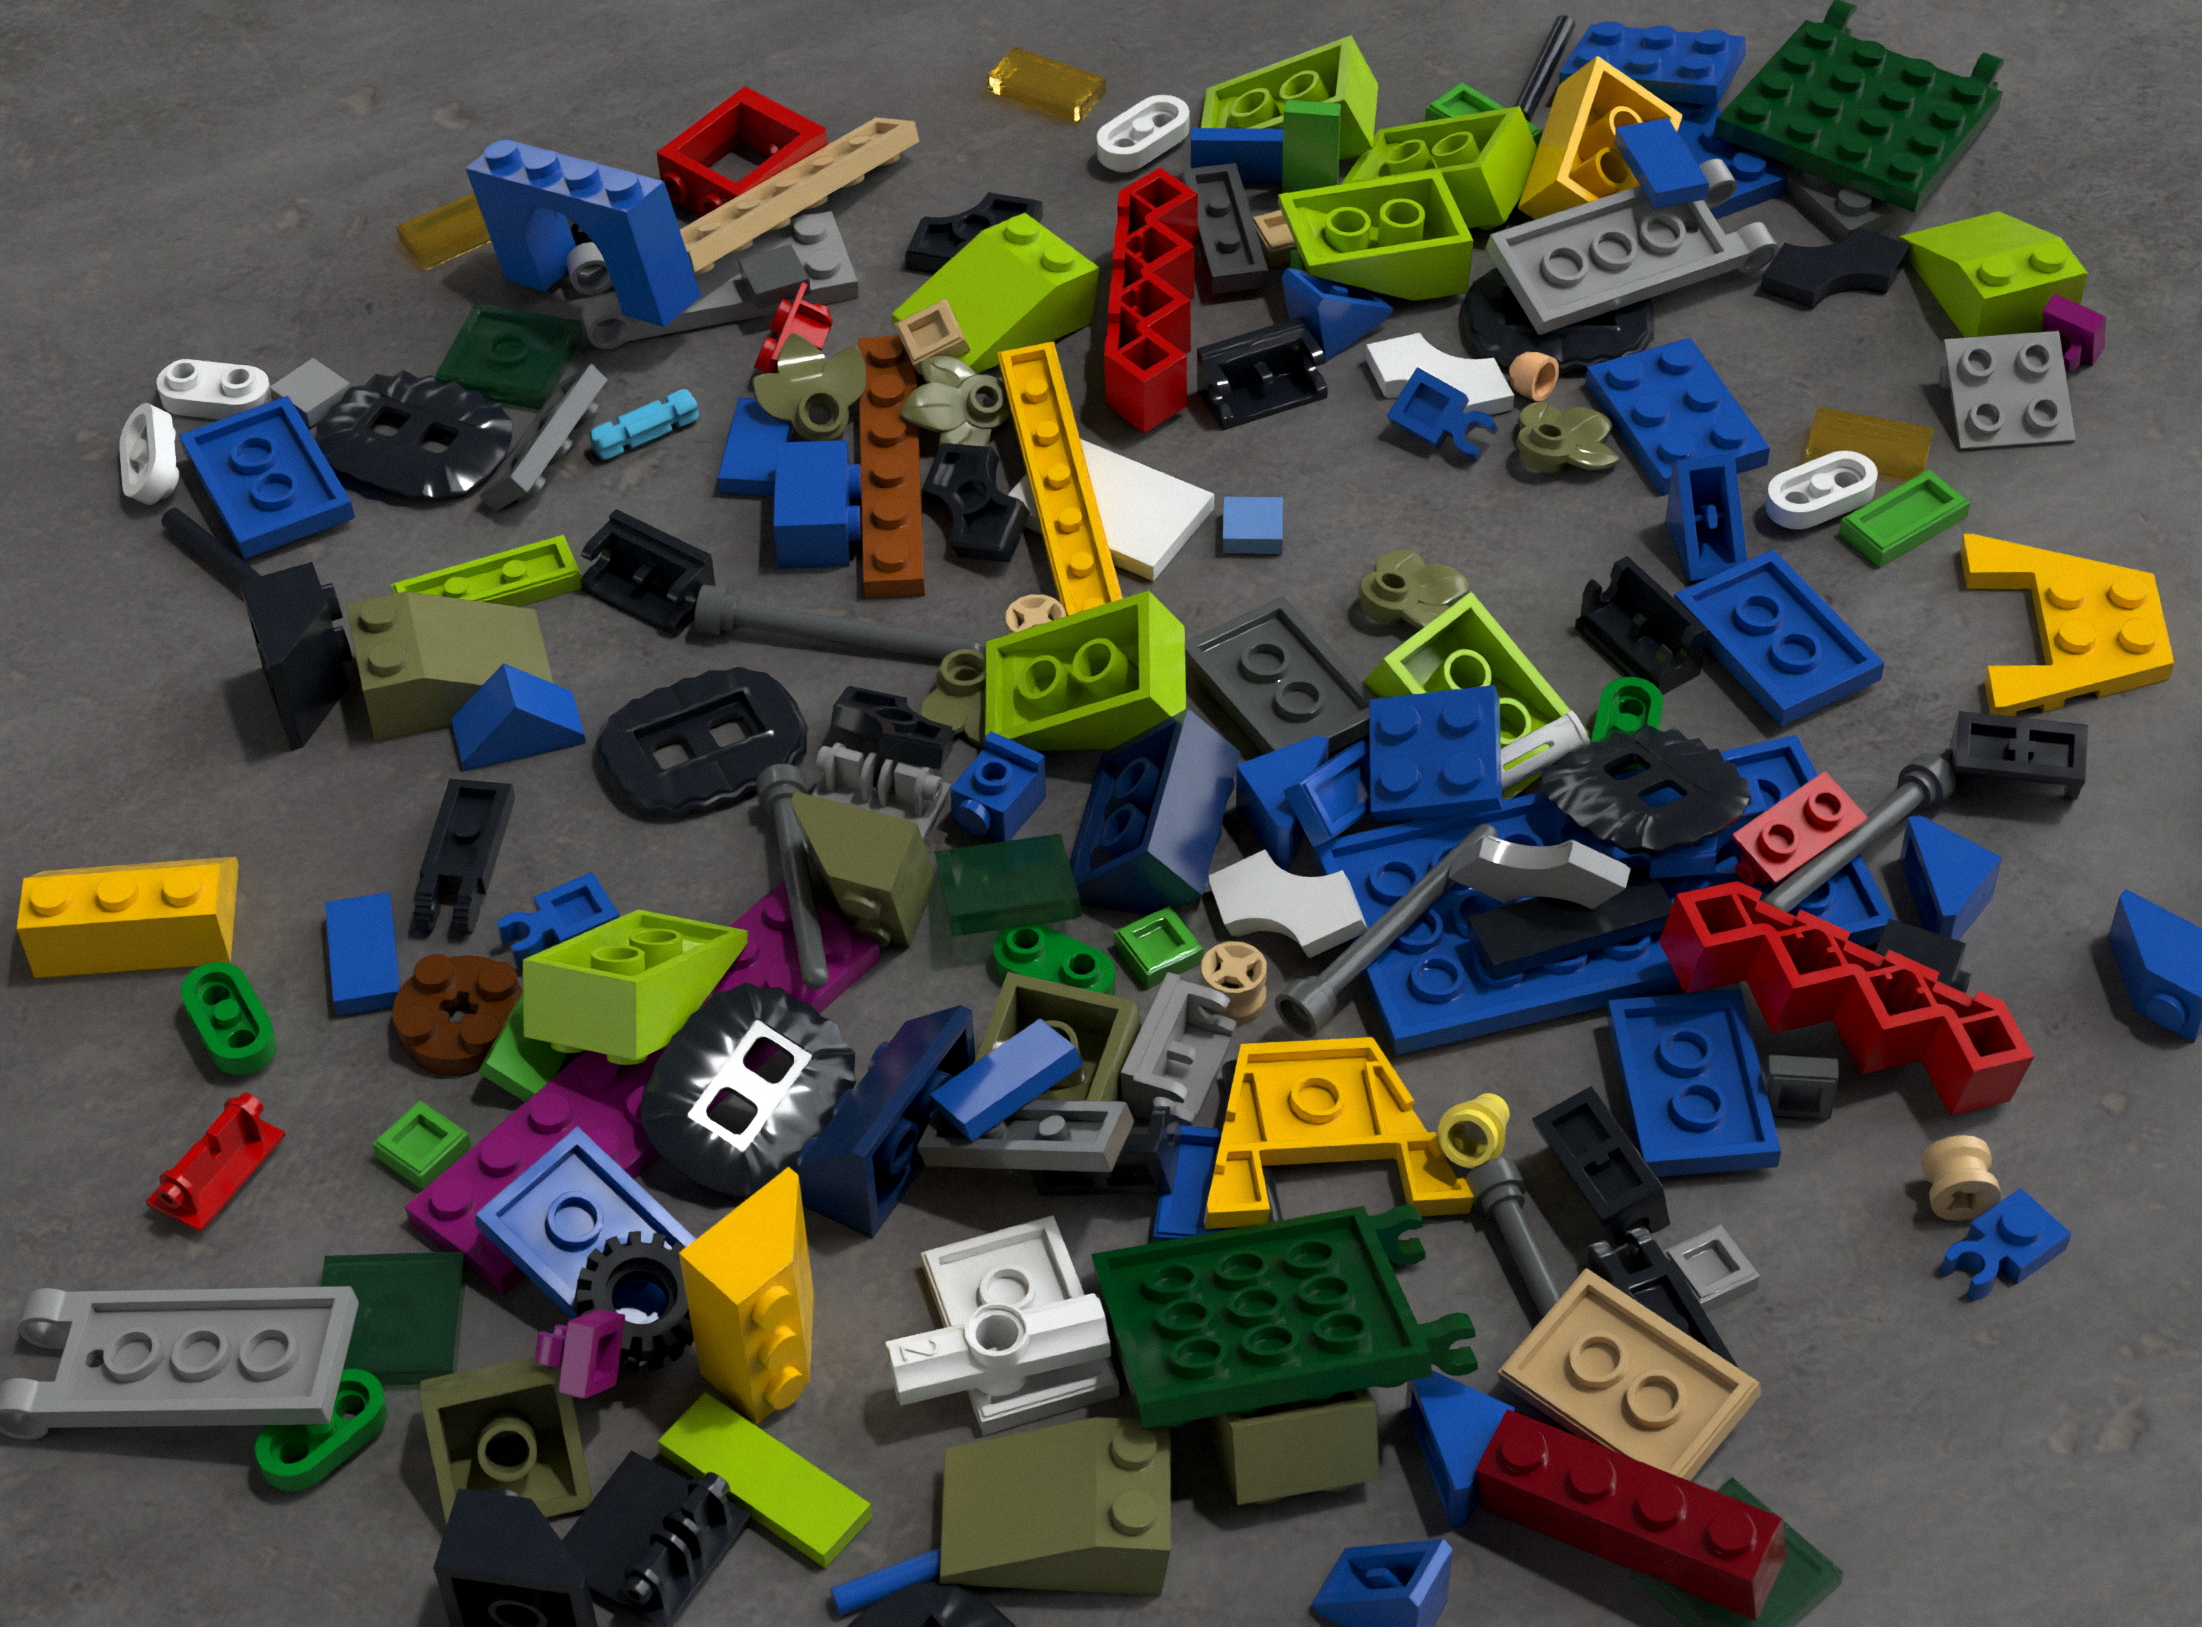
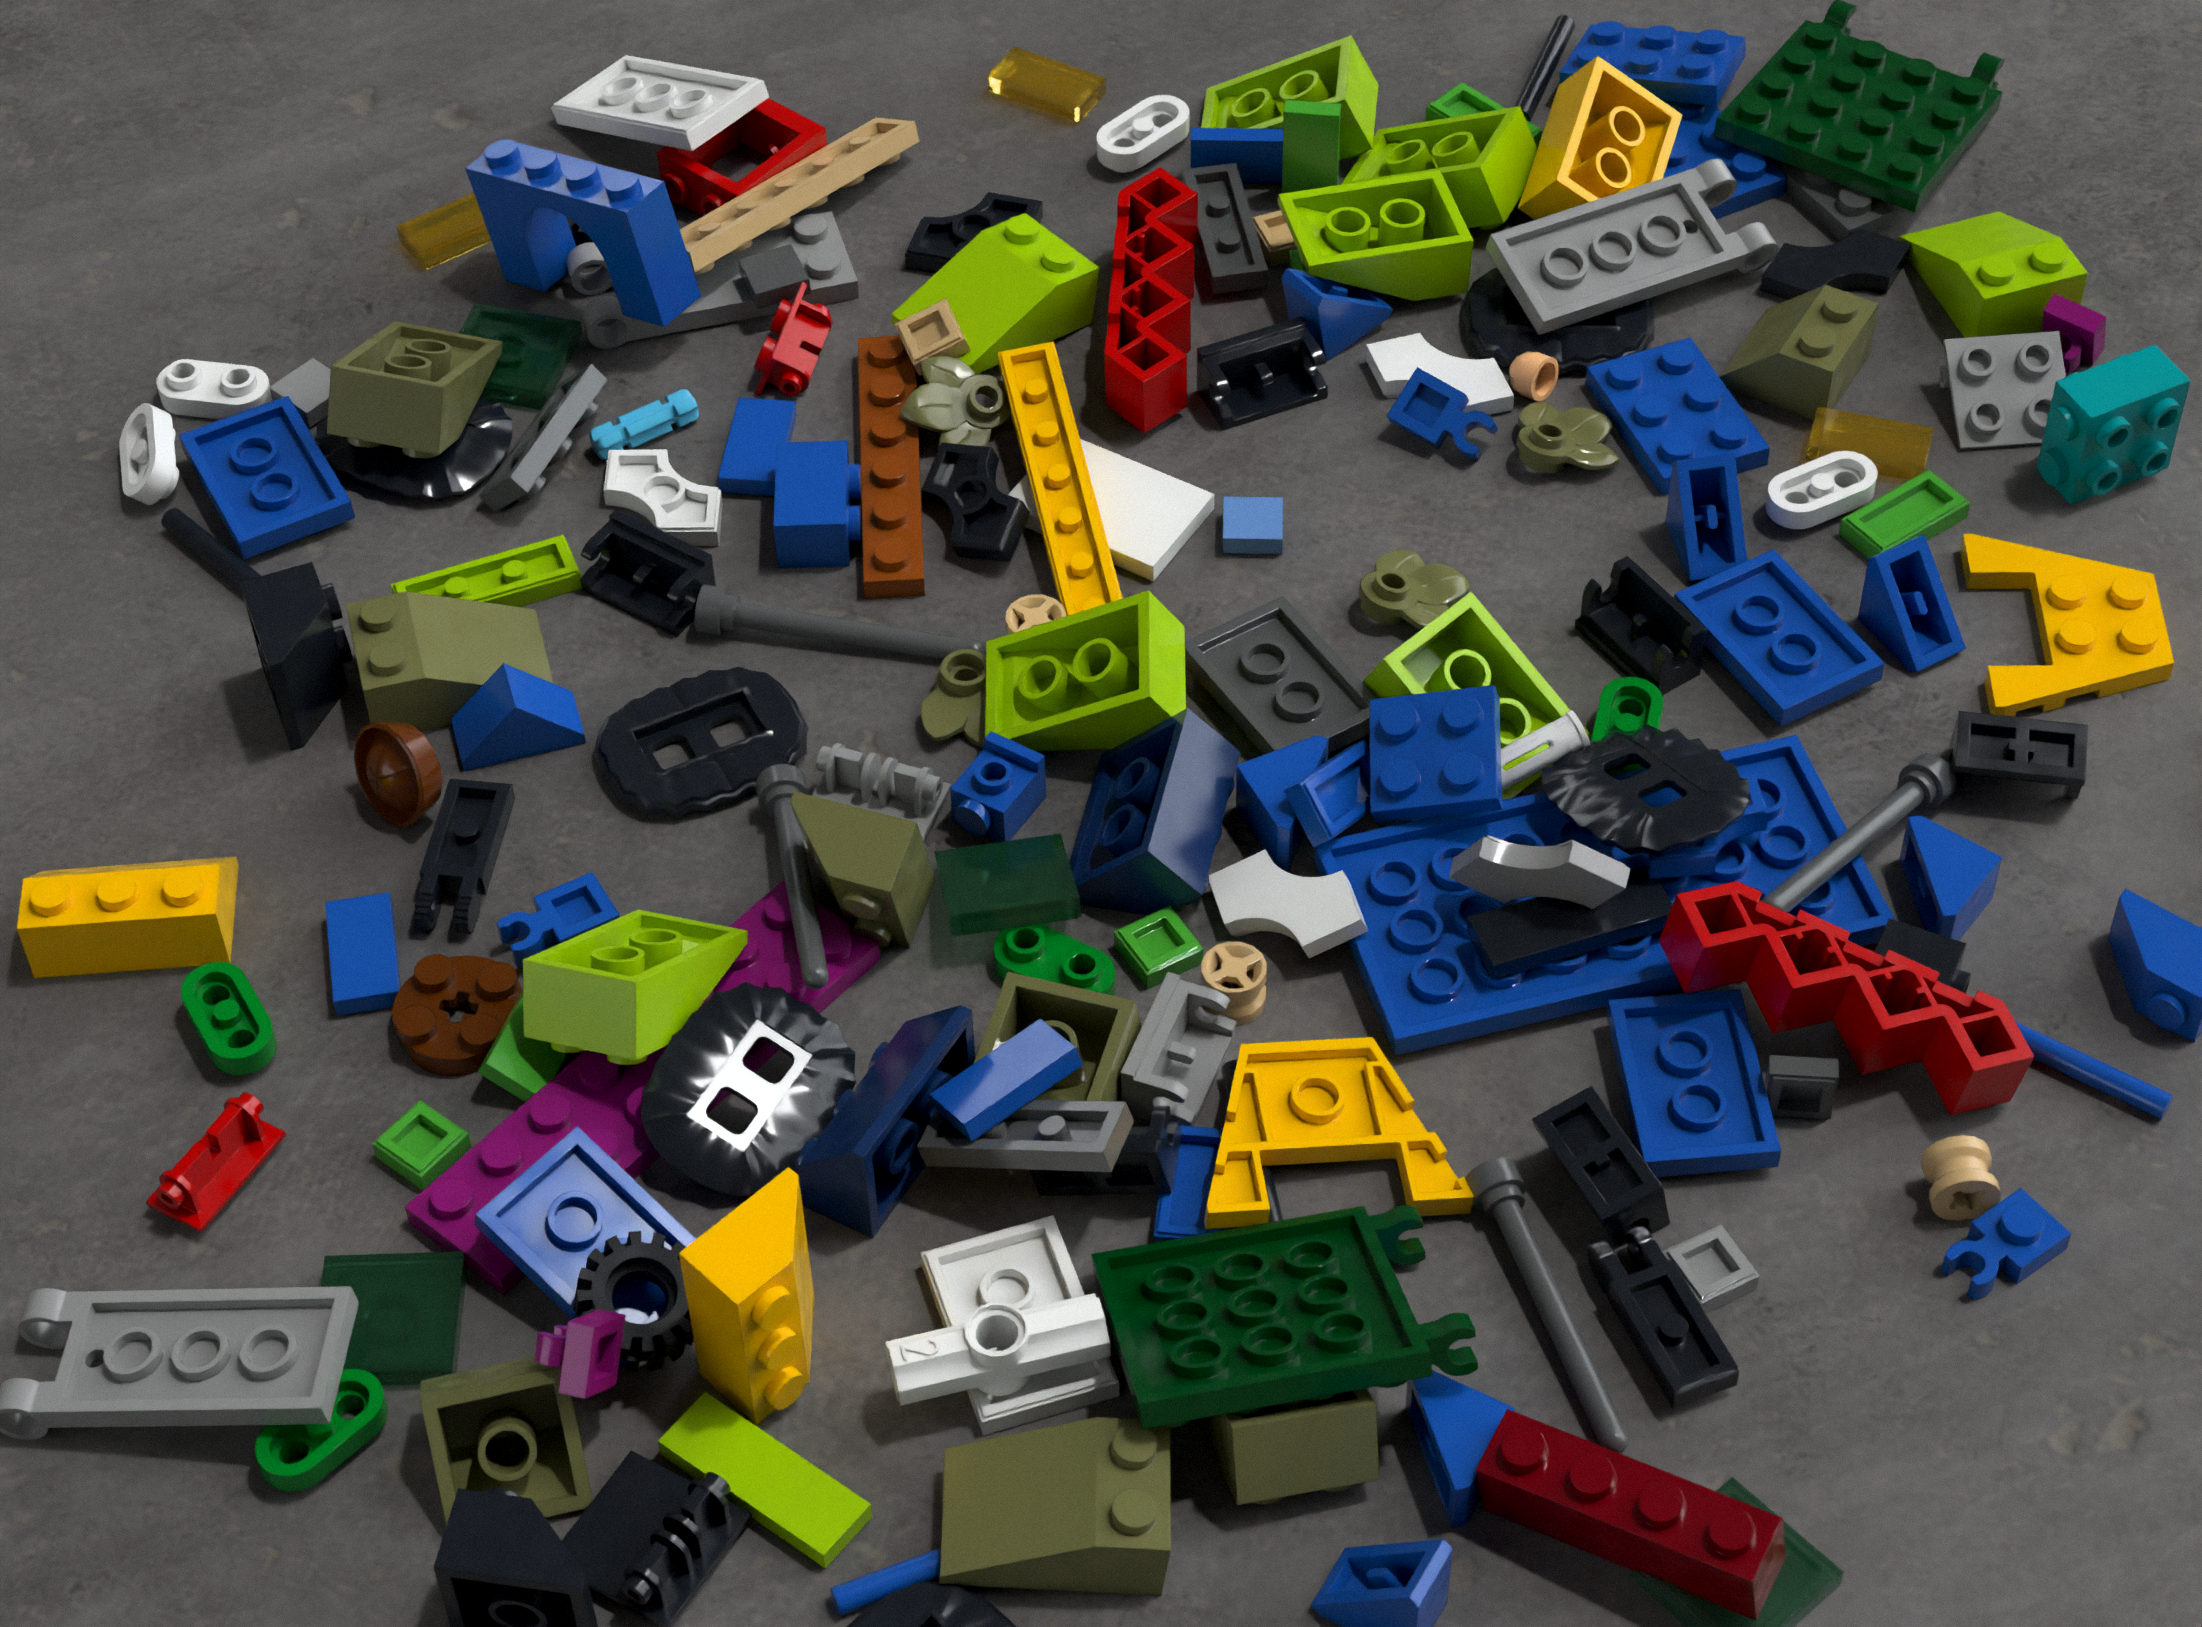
(397, 771): none -> reddish brown hat
(409, 388): none -> olive slope
(660, 102): none -> white tile
(672, 504): none -> white tile
(809, 382): olive plate -> none
(893, 727): black tile -> none
(1310, 1001): dark grey piece -> none
(1474, 1130): light yellow cone -> none
(1629, 1379): tan tile -> none
(1661, 163): blue tile -> none
(1795, 831): hinge -> none
(1804, 351): none -> olive slope
(1908, 606): none -> blue slope
(2097, 1073): none -> blue bar
(2112, 424): none -> teal brick

